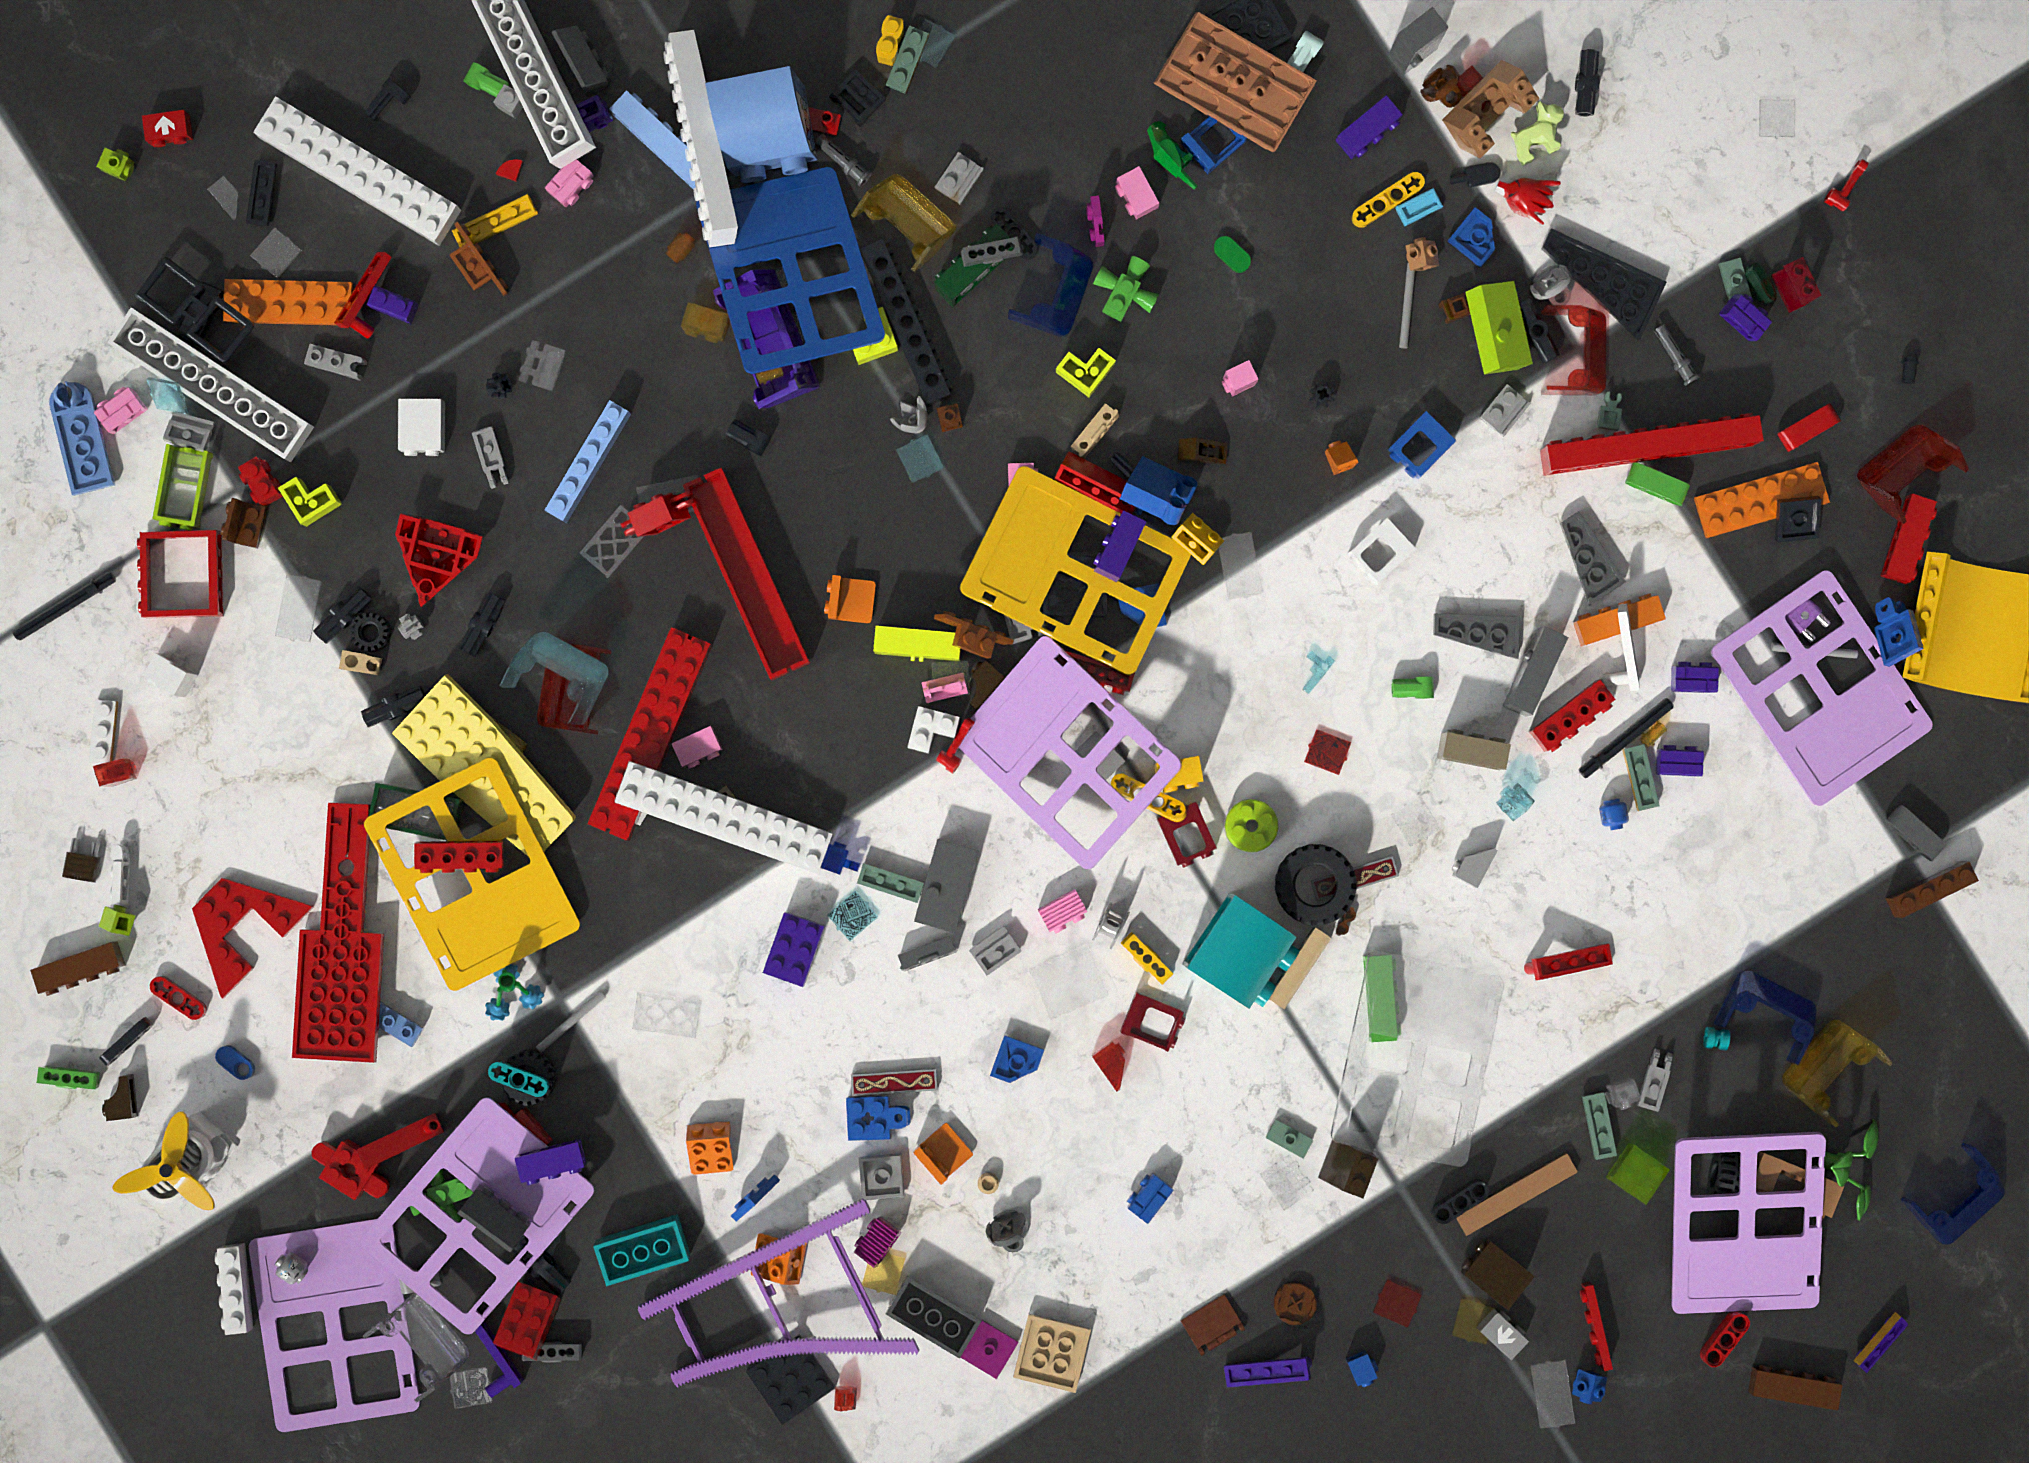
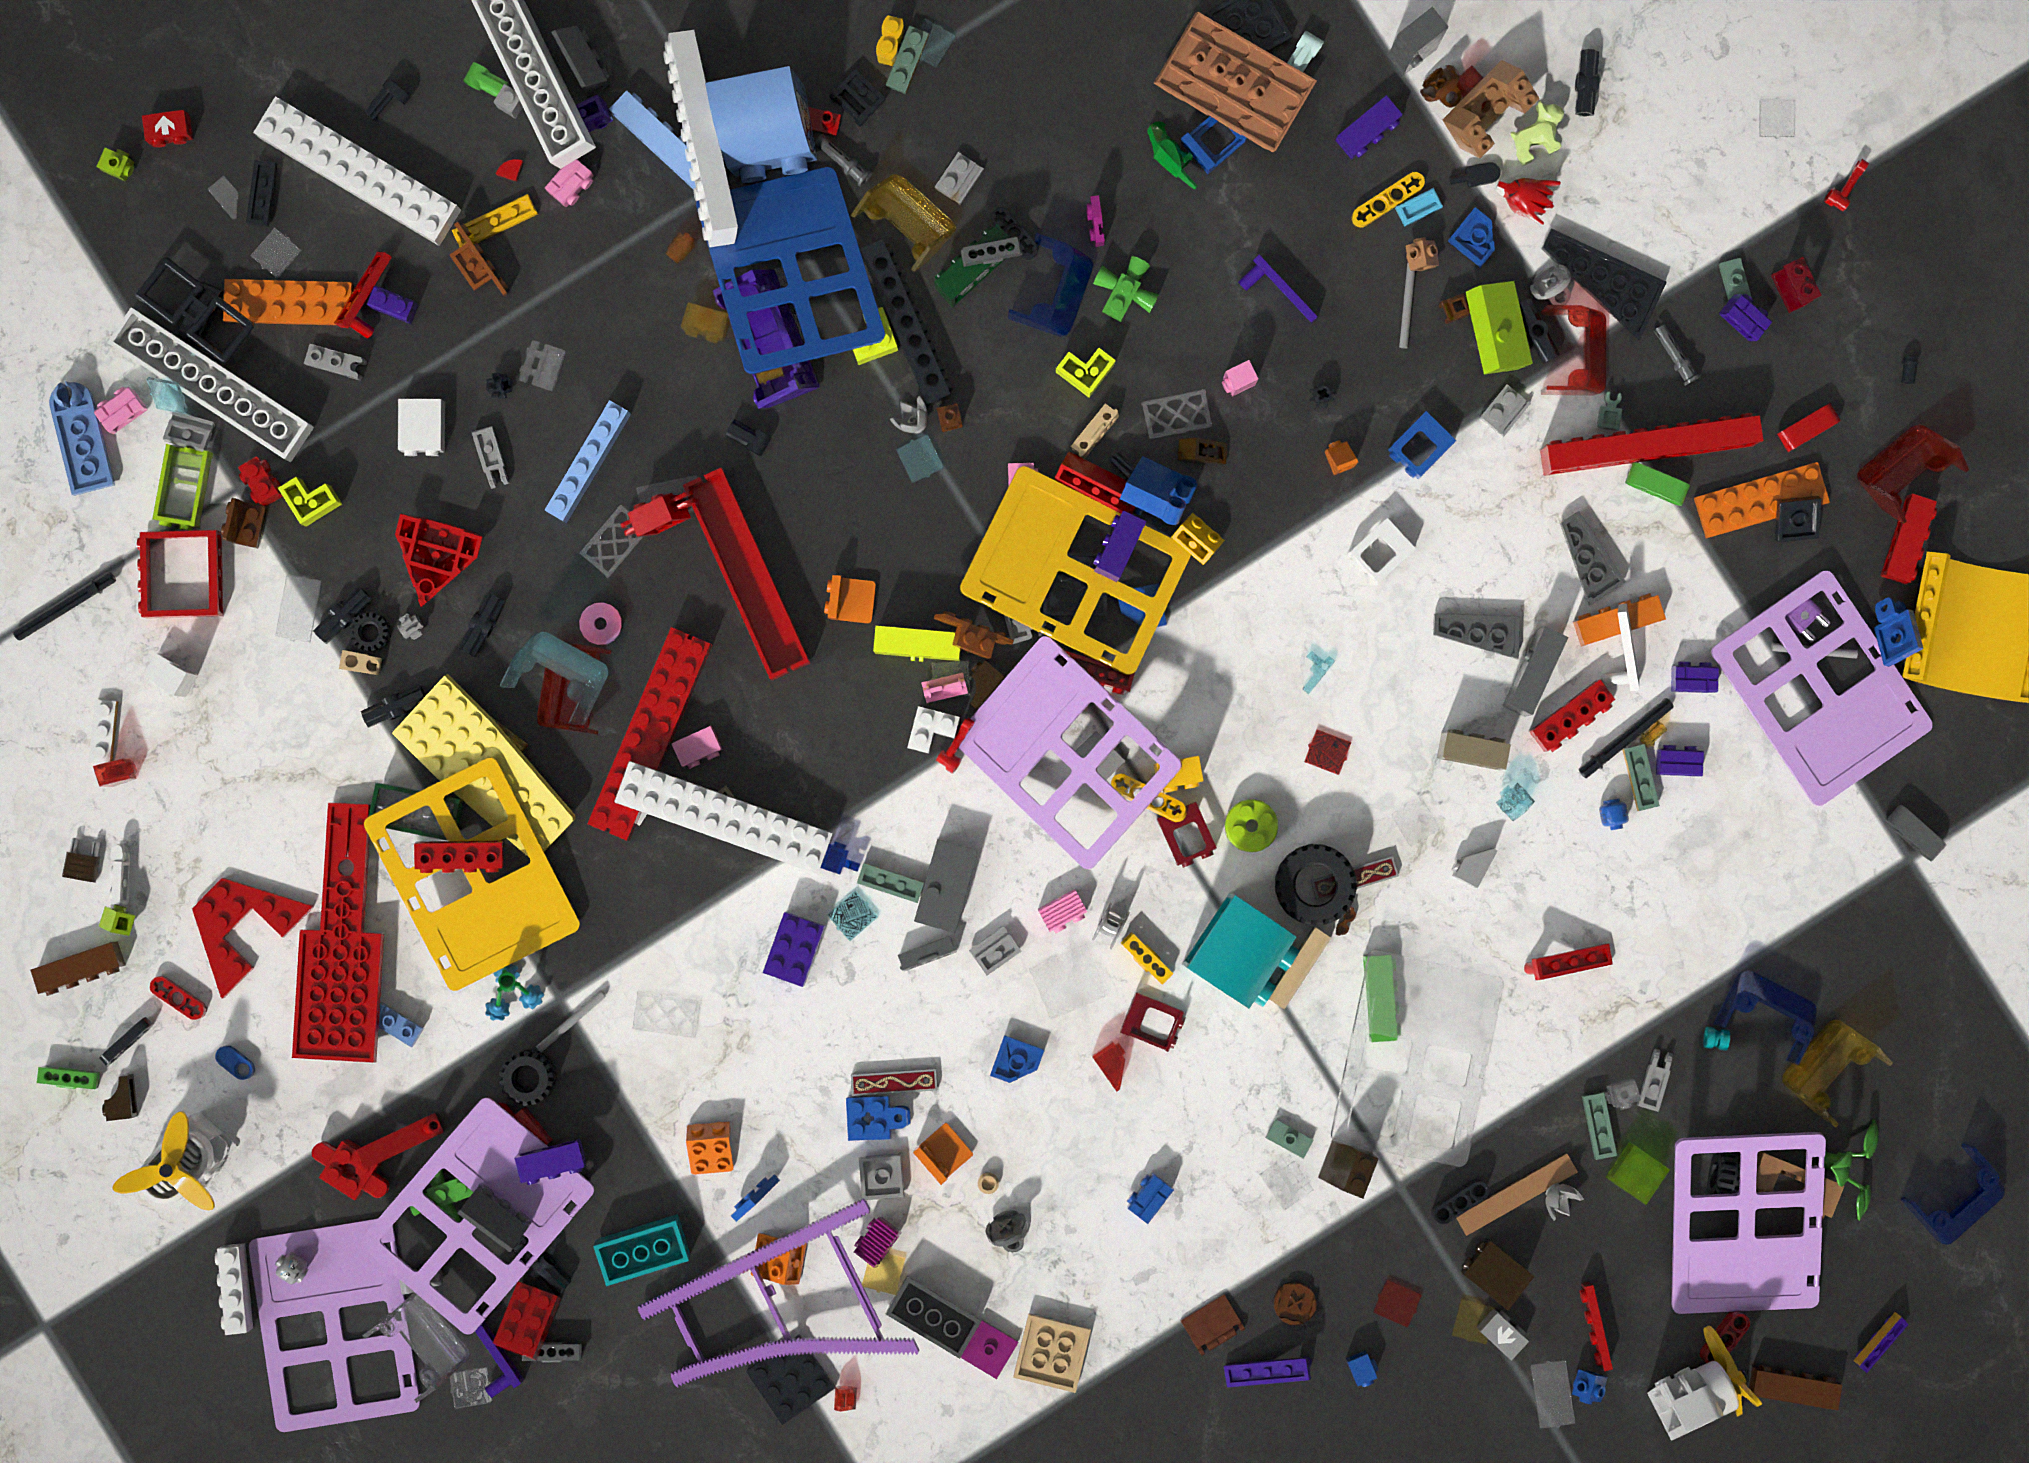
(531, 1089): teal beam -> none
(589, 618): none -> bright pink tile
(1137, 193): bright pink brick -> none
(1169, 430): none -> clear window
(1232, 254): green tile -> none
(1240, 566): clear piece -> none
(1262, 268): none -> dark purple piece
(1419, 688): bright green piece -> none
(1558, 1199): none -> light grey piece
(1702, 1393): none -> white brick
(1761, 283): clear green plate -> none
(1932, 889): reddish brown brick -> none

